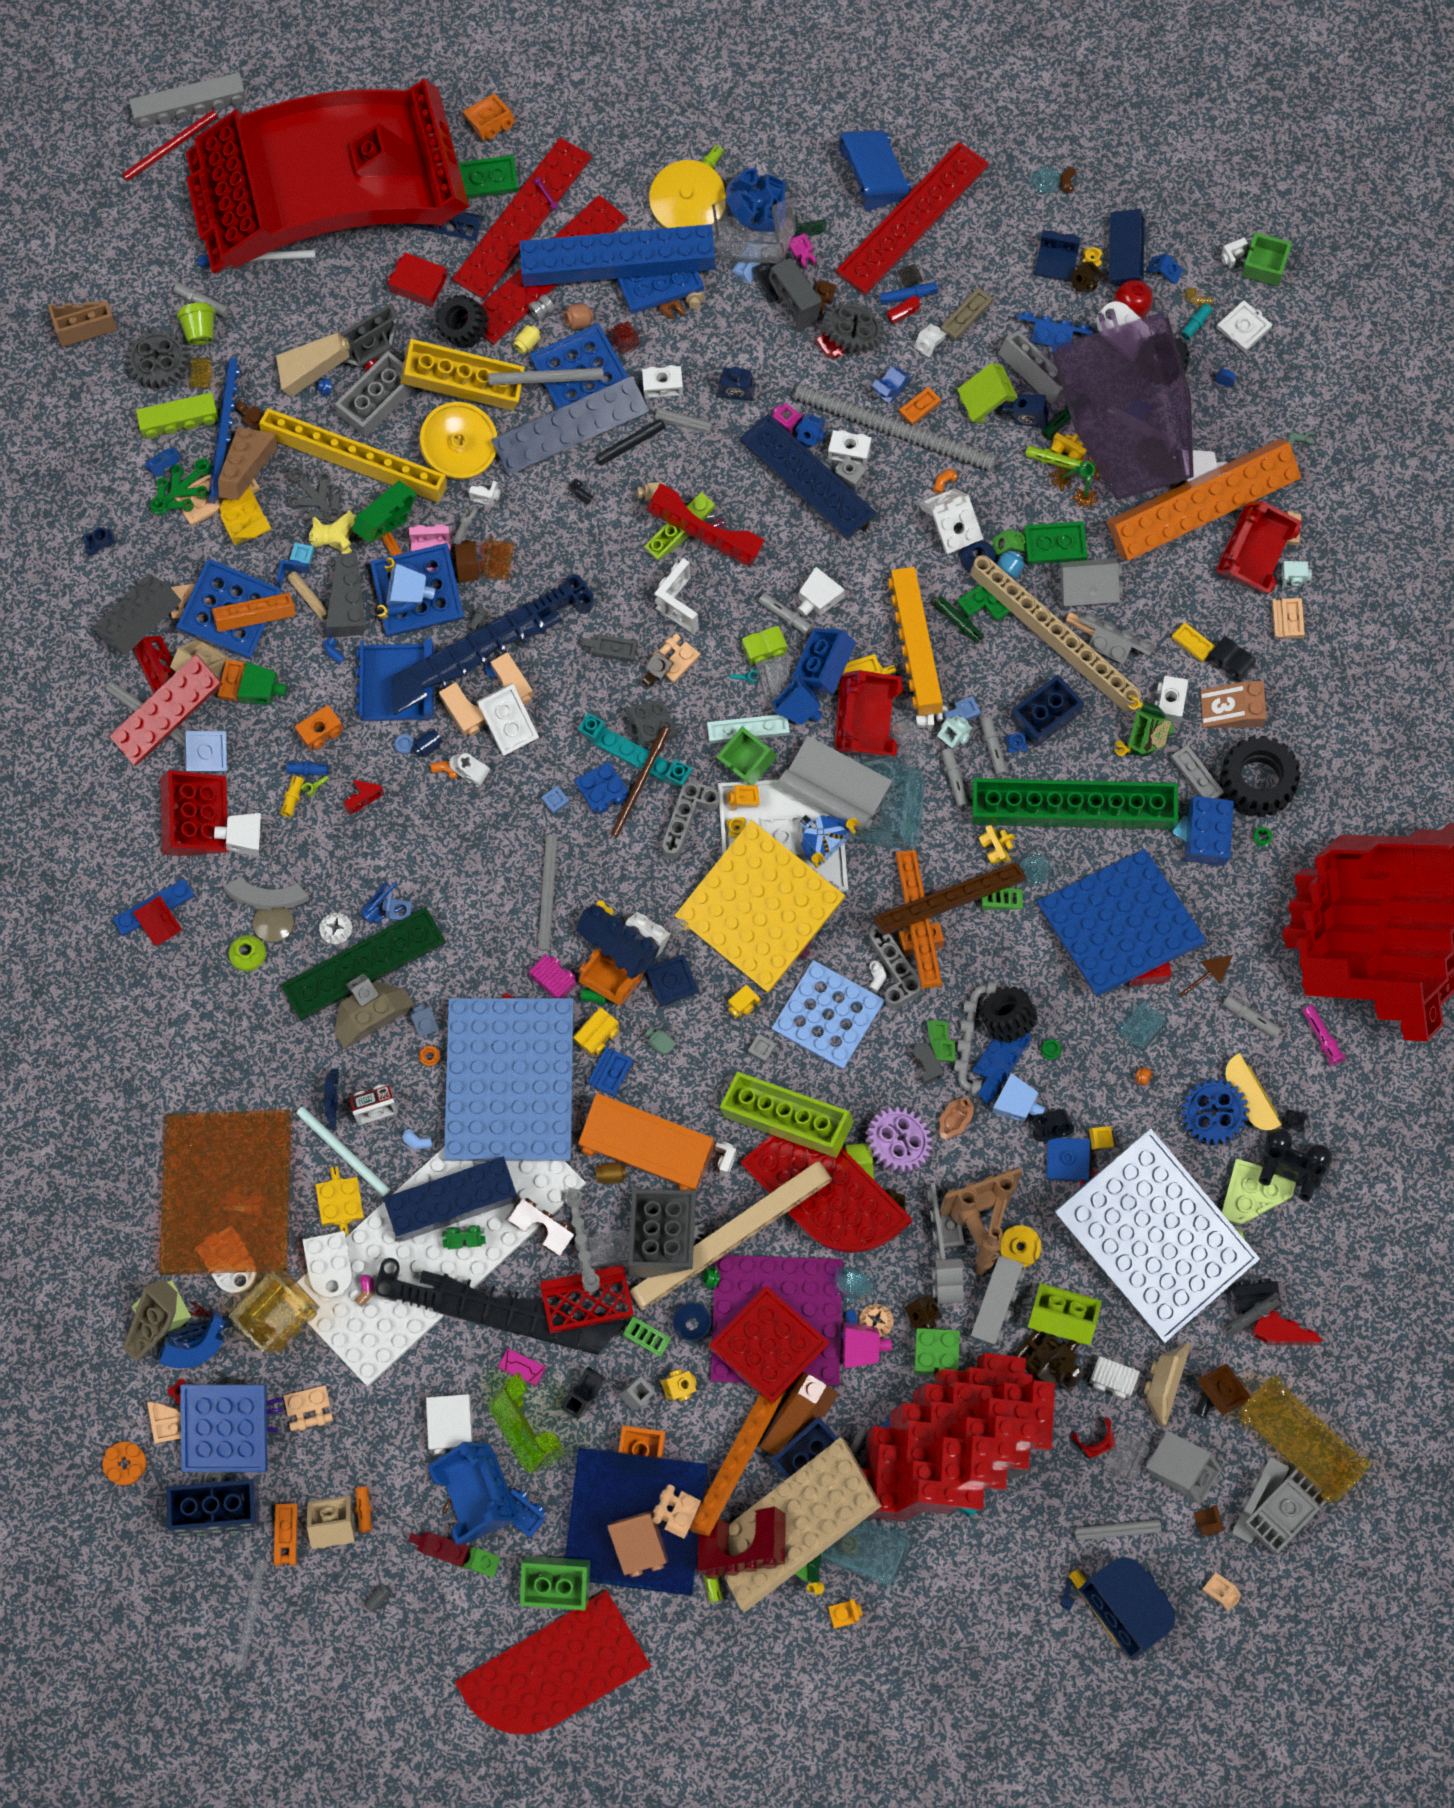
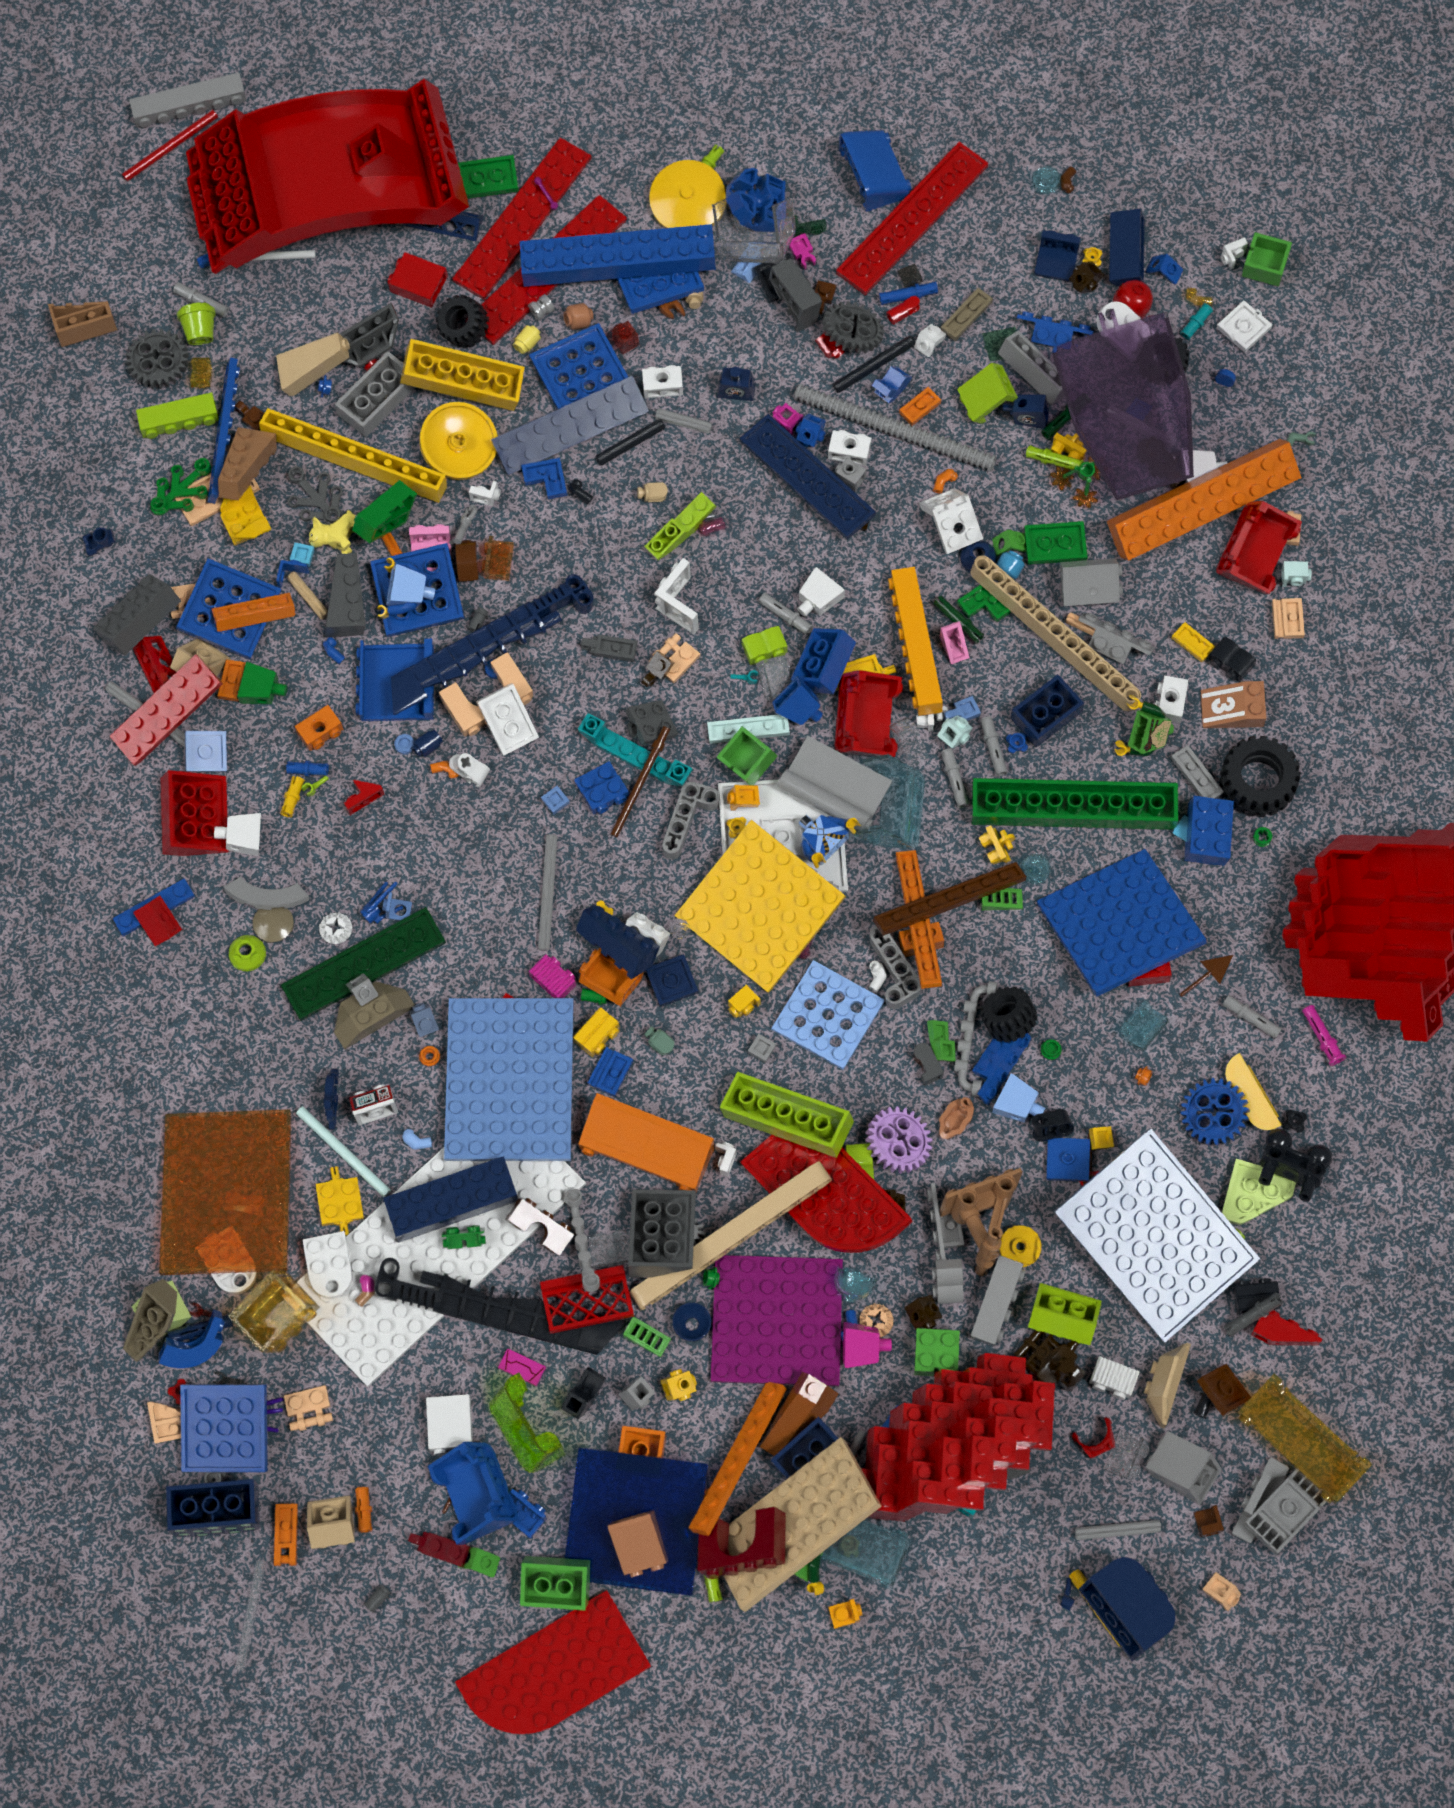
(134, 1470): orange plate -> none
(162, 461): blue plate -> none
(489, 117): orange plate -> none
(545, 376): light grey axle -> none
(549, 472): none -> blue plate
(610, 1173): pearl gold brick -> none
(682, 1514): light nougat plate -> none
(737, 544): red arch -> none
(768, 1345): red plate -> none
(874, 364): none -> black axle
(954, 642): none -> bright pink slope
(994, 341): none -> clear green piece

